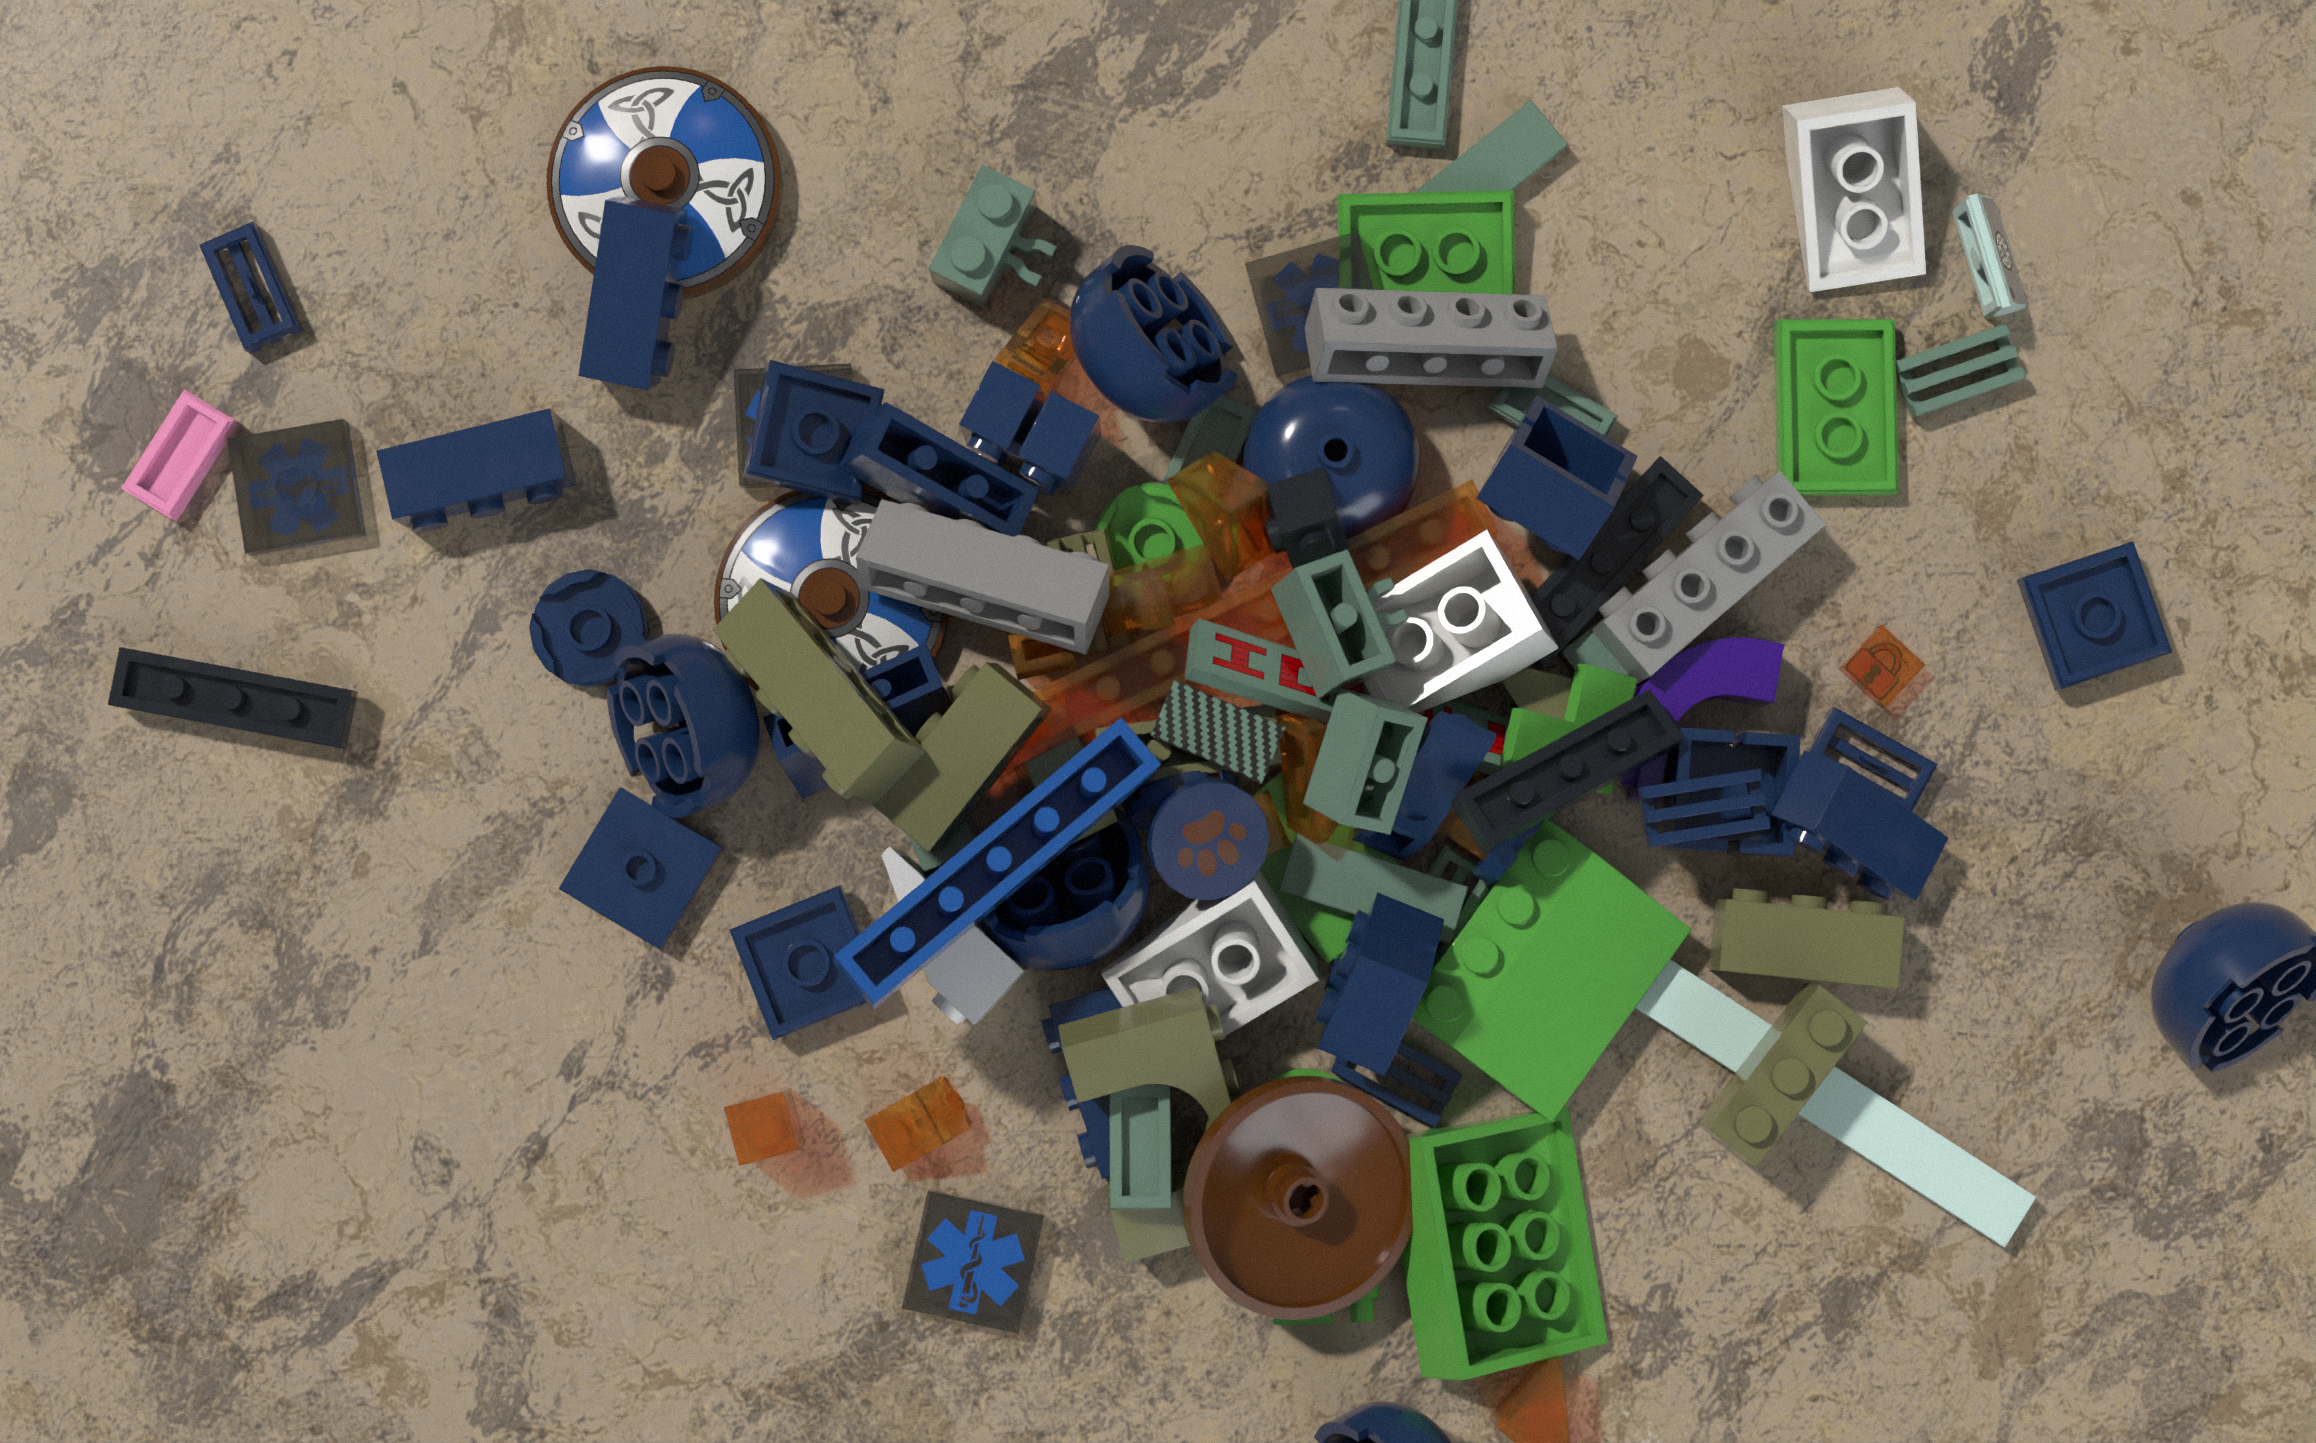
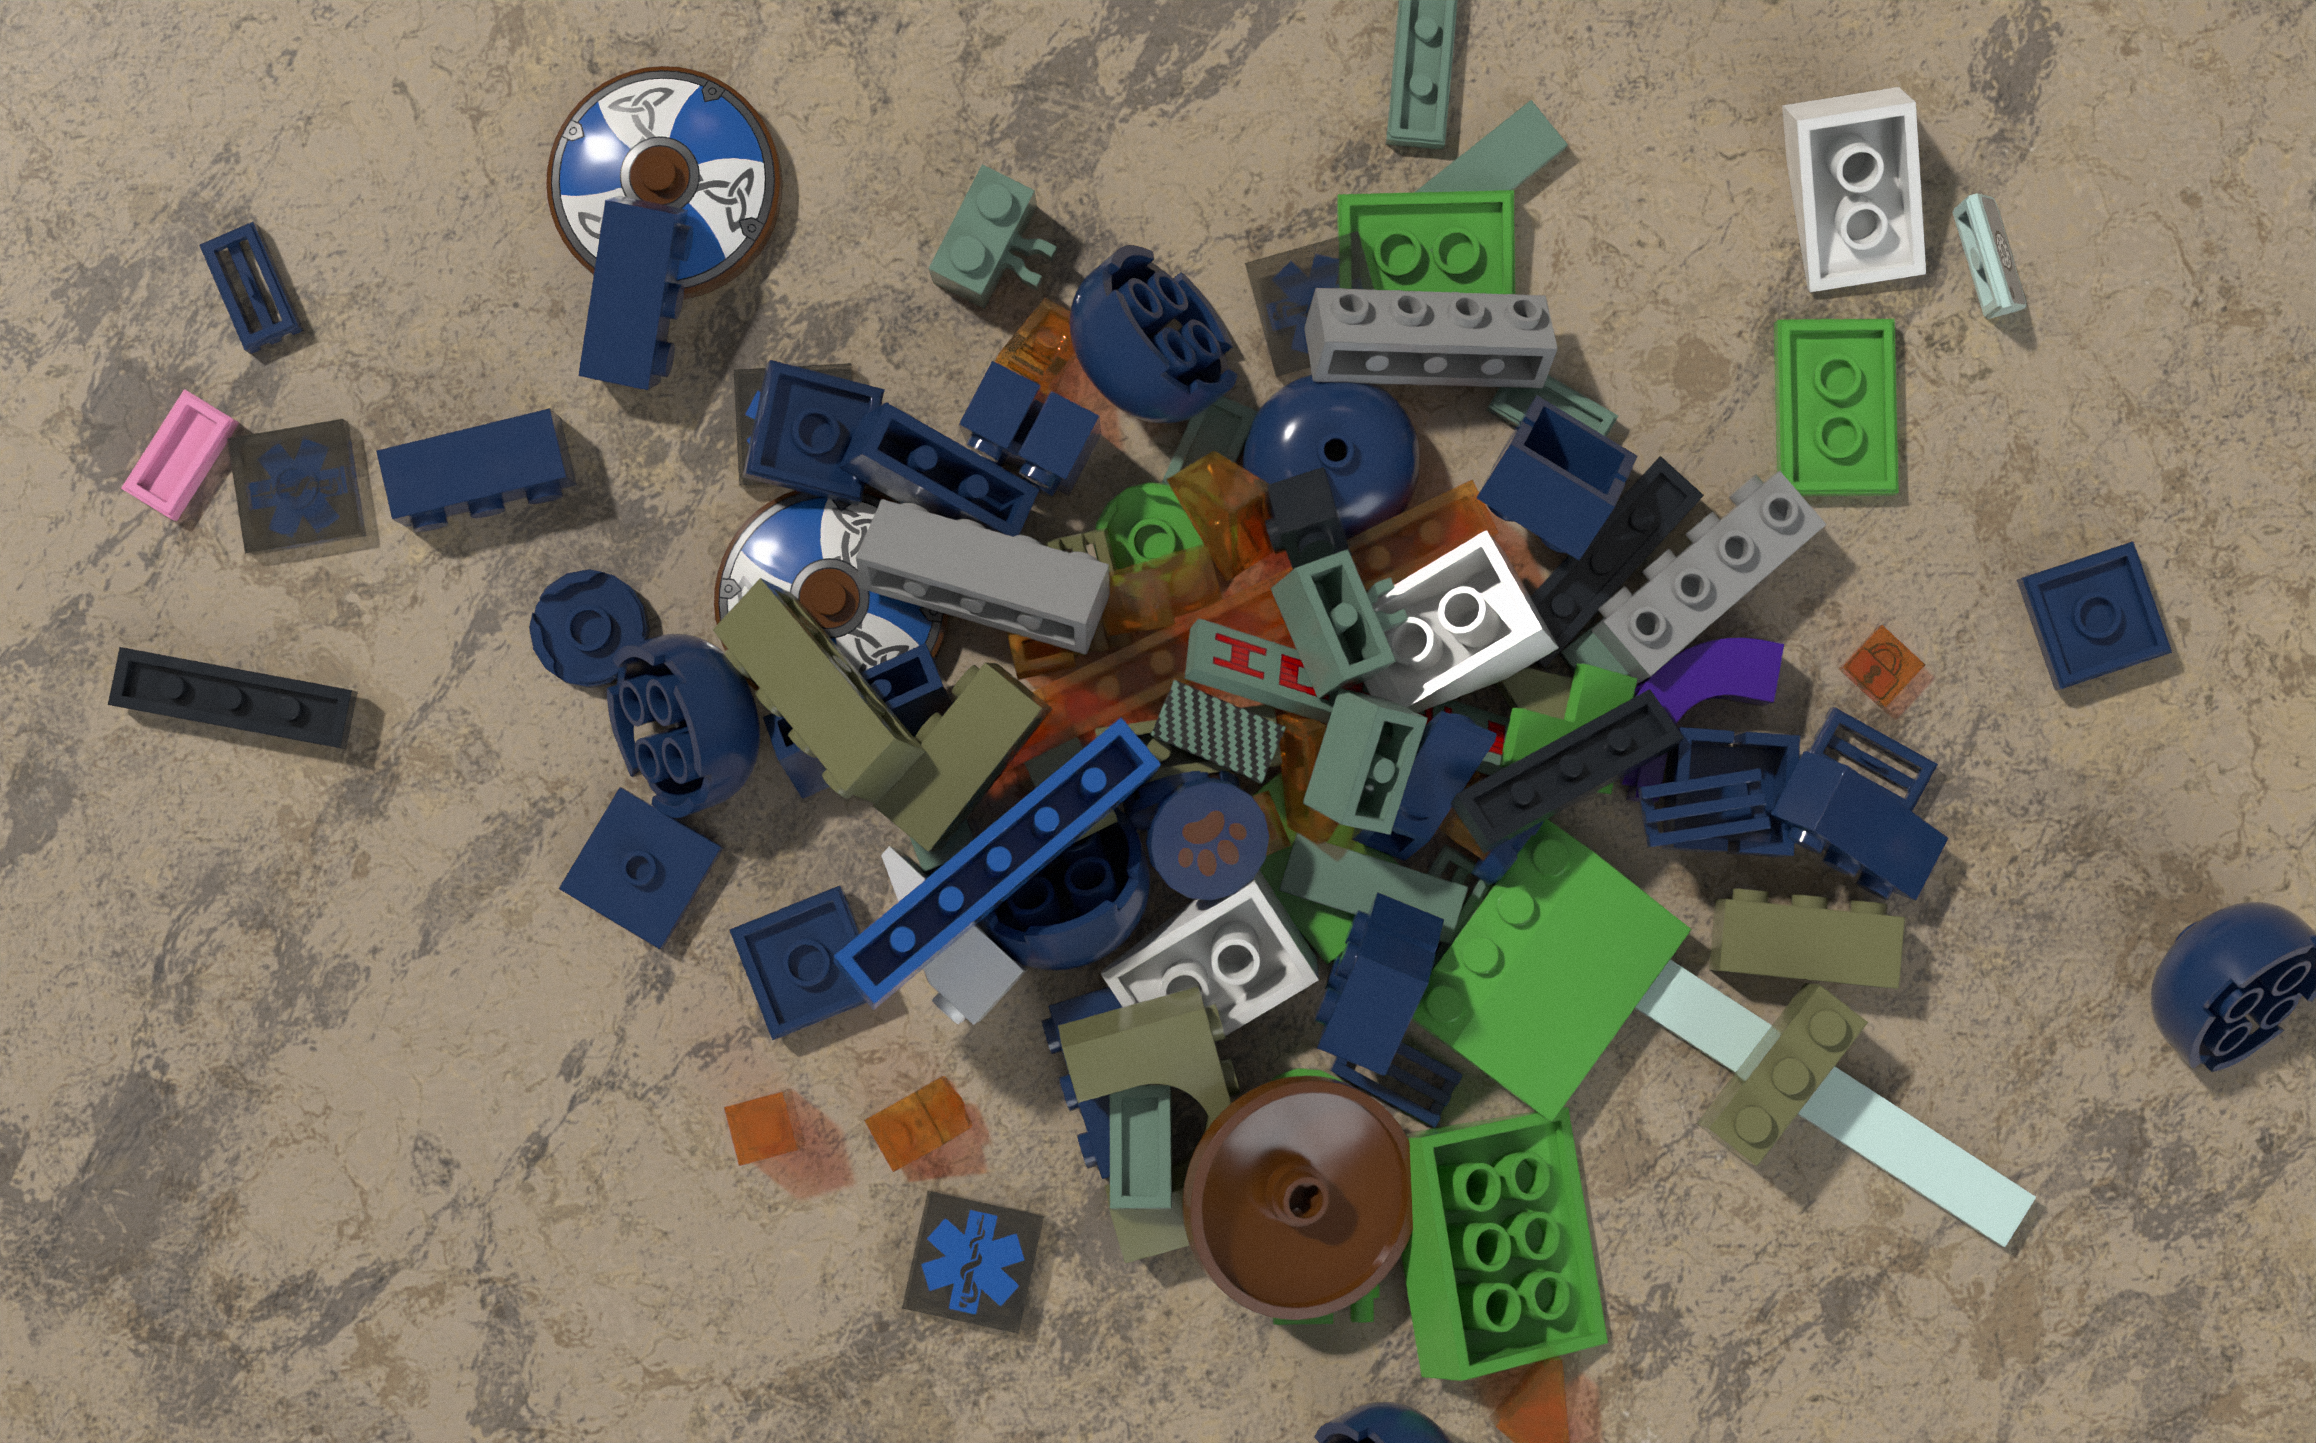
(2005, 355): sand green tile -> none

